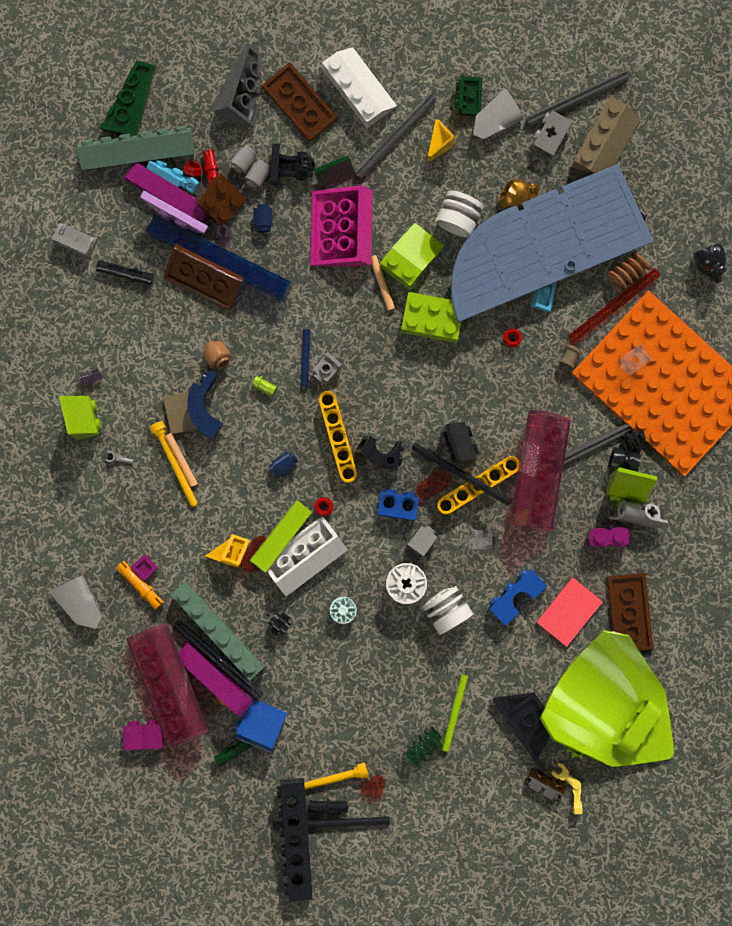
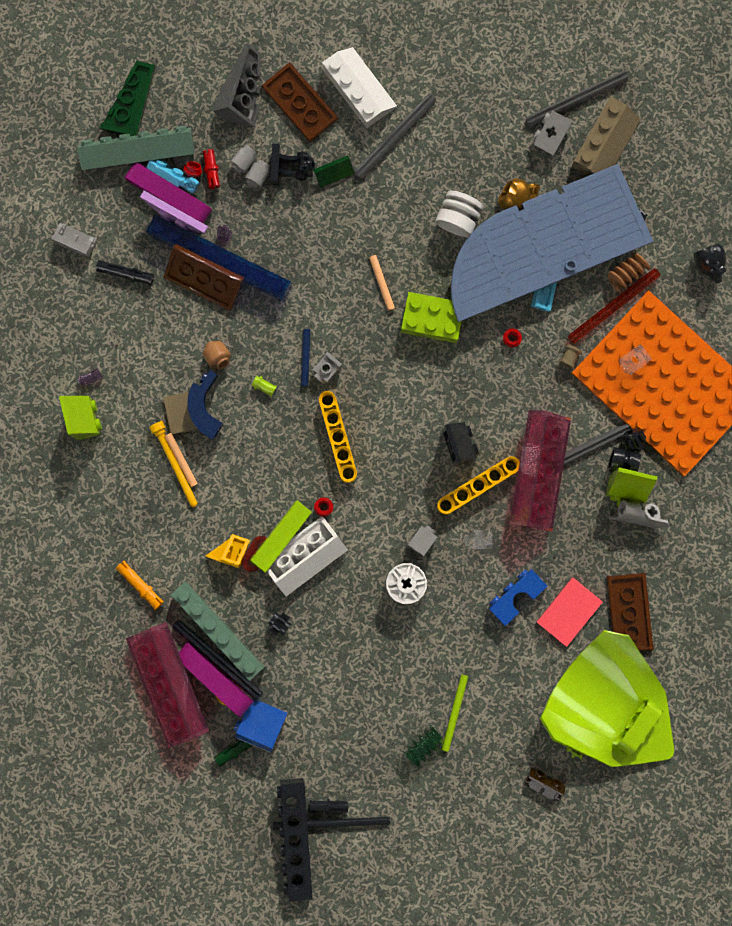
(78, 602): light grey panel -> none
(118, 458): light grey hand -> none
(142, 736): magenta brick -> none
(144, 567): magenta plate -> none
(220, 200): reddish brown plate -> none
(263, 218): dark blue brick -> none
(283, 464): dark blue brick -> none
(341, 227): dark pink slope -> none
(343, 610): light aqua wheel -> none
(358, 772): yellow piece -> none
(368, 450): black tile -> none
(374, 786): clear red tile -> none
(397, 510): blue brick -> none
(411, 256): lime slope -> none
(430, 455): black bar -> none
(434, 484): clear red plate -> none
(441, 140): yellow slope -> none
(447, 610): white wheel -> none
(469, 95): dark green bracket -> none
(497, 116): light grey panel -> none
(523, 716): black wing -> none
(564, 775): light yellow piece -> none
(603, 537): magenta brick -> none

